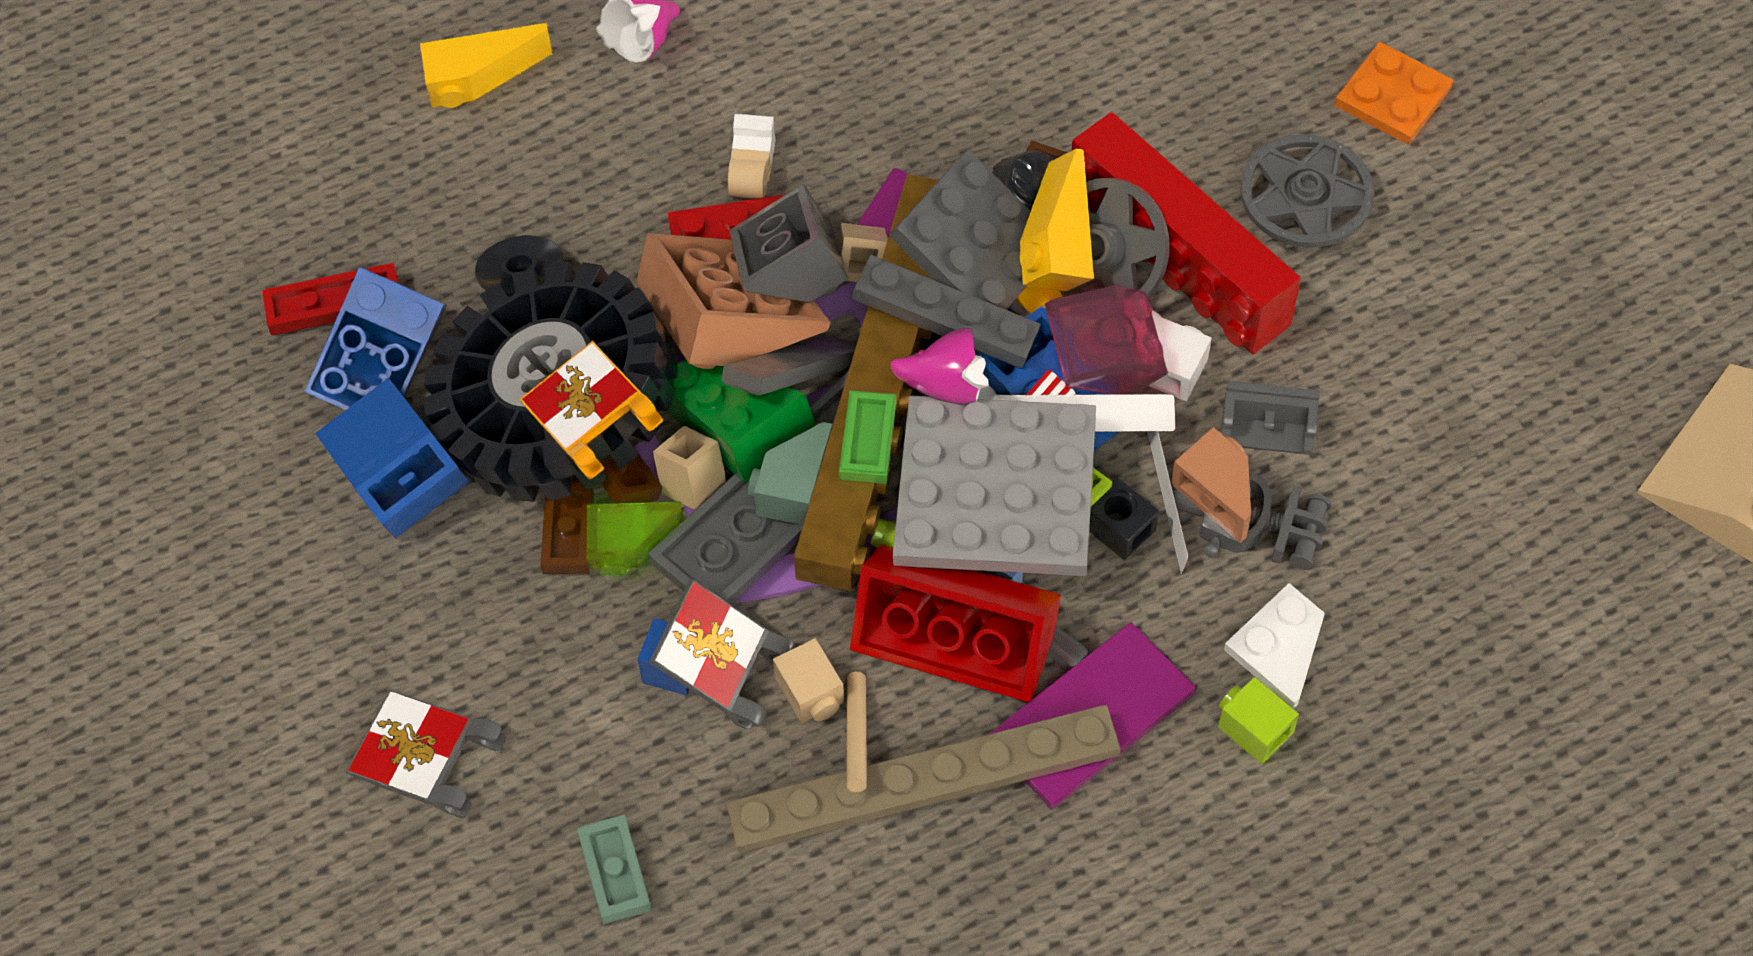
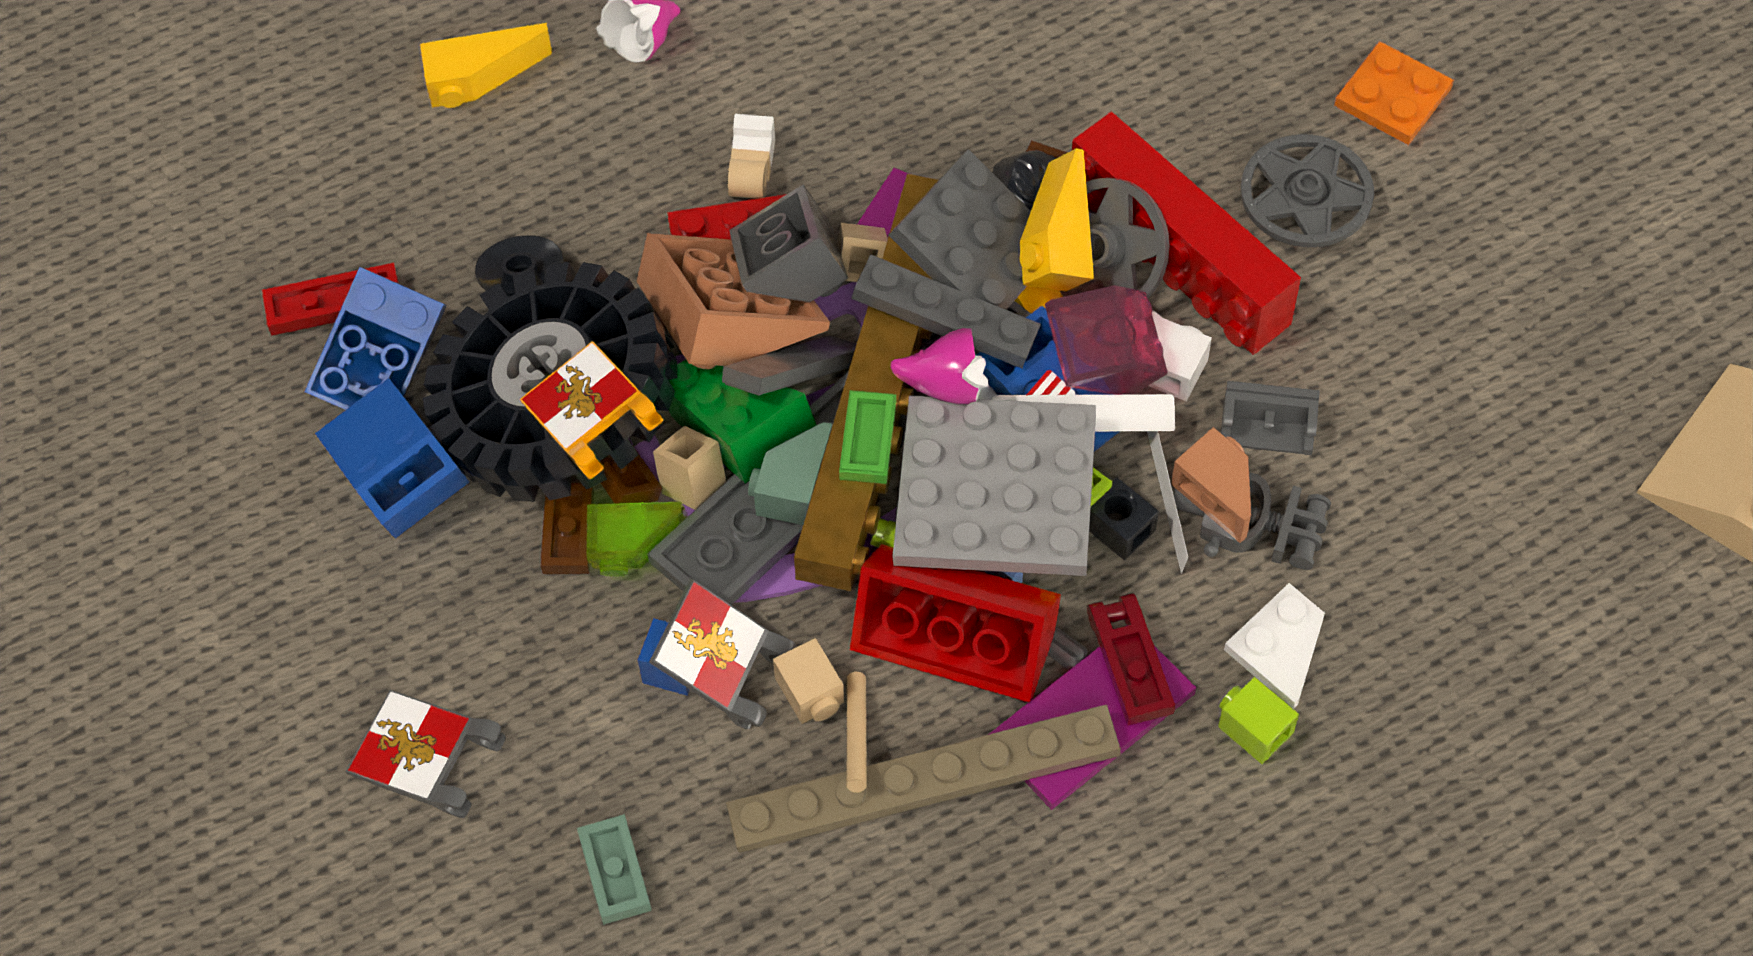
(1131, 660): none -> dark red plate

